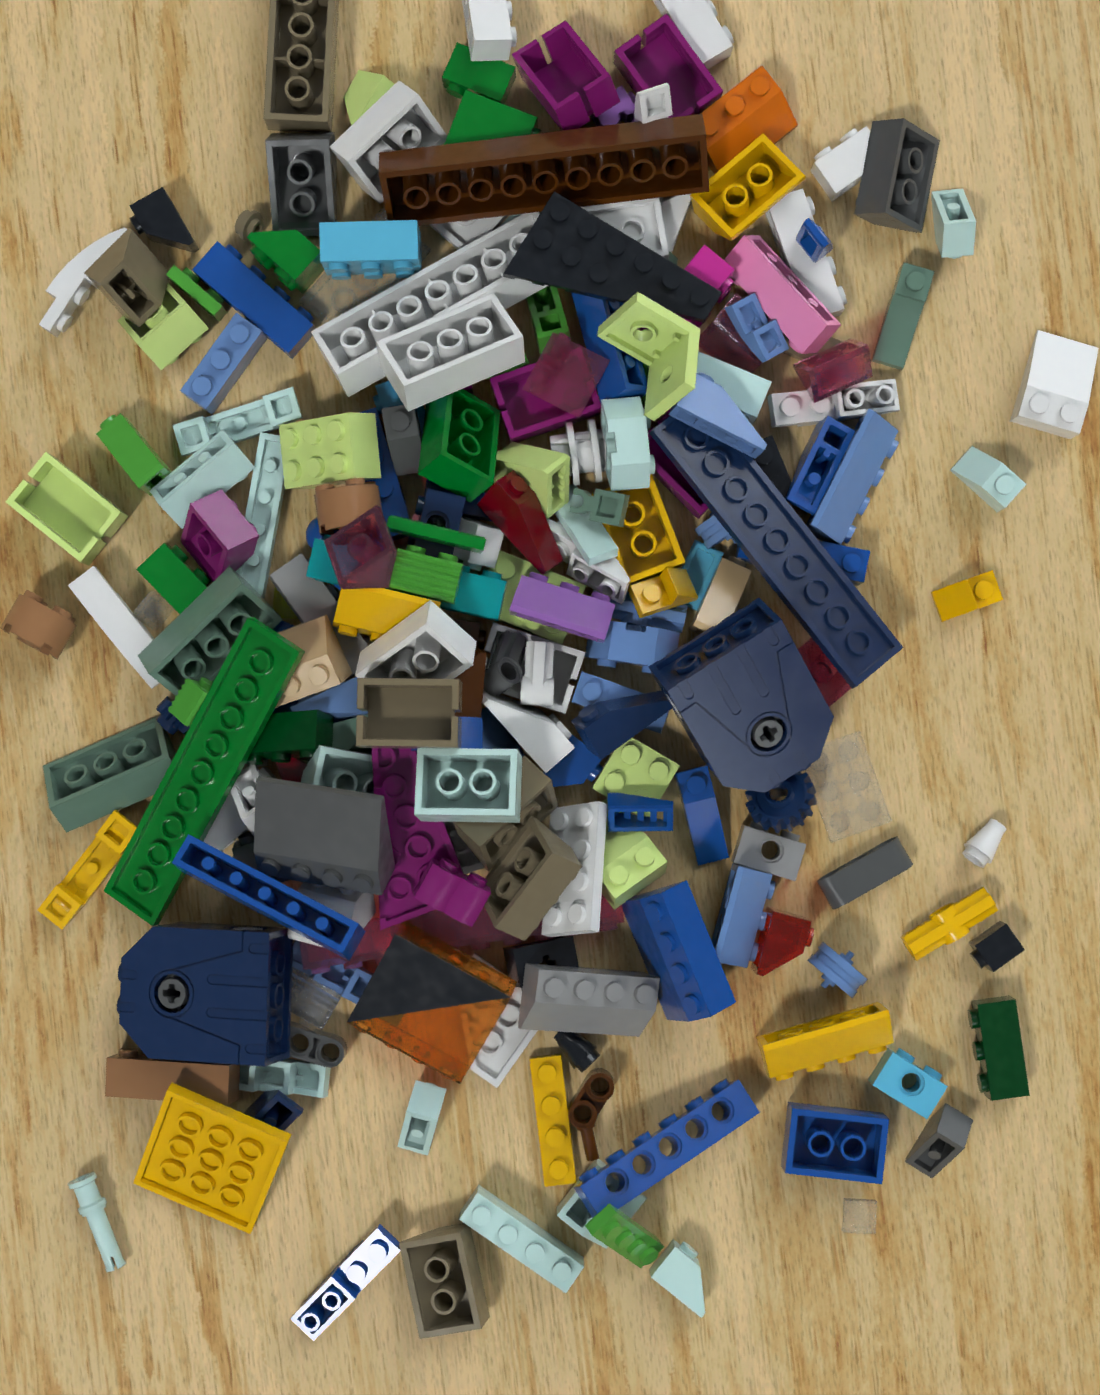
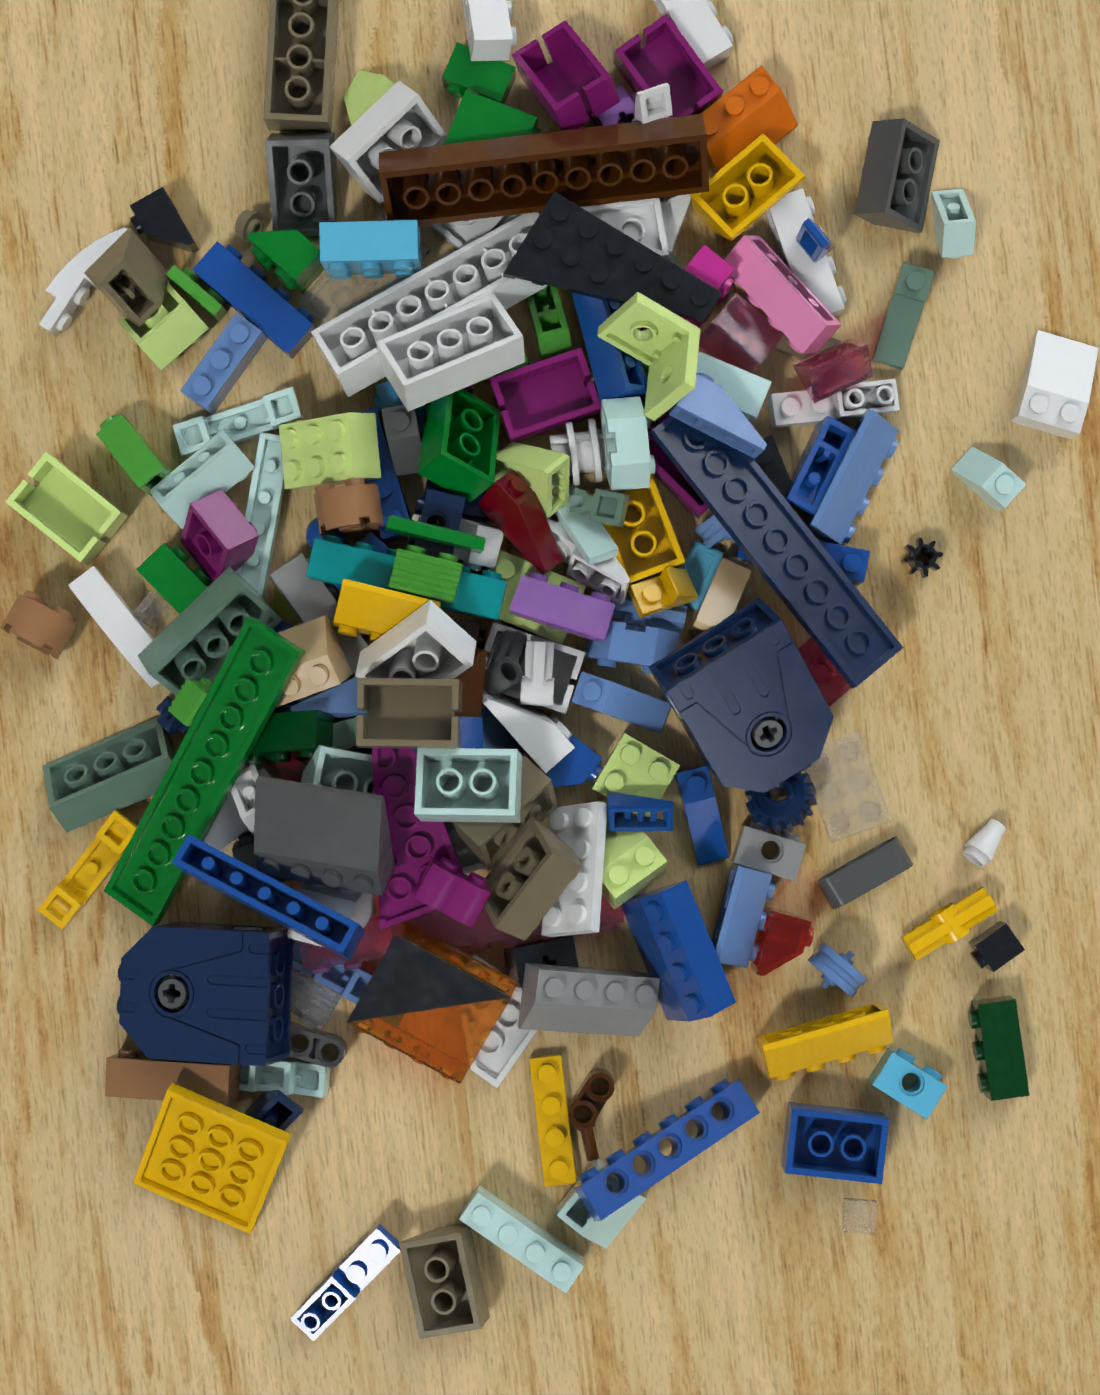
(92, 1208): light aqua pin -> none
(363, 552): clear pink slope -> none
(421, 1117): light aqua slope -> none
(566, 374): clear pink hinge -> none
(577, 1049): black cone -> none
(615, 721): dark blue slope -> none
(625, 1236): bright green plate -> none
(680, 1274): light aqua slope -> none
(760, 336): medium blue slope -> none
(843, 166): white slope -> none
(925, 550): none -> black gear
(940, 1141): dark grey slope -> none
(966, 595): yellow slope -> none

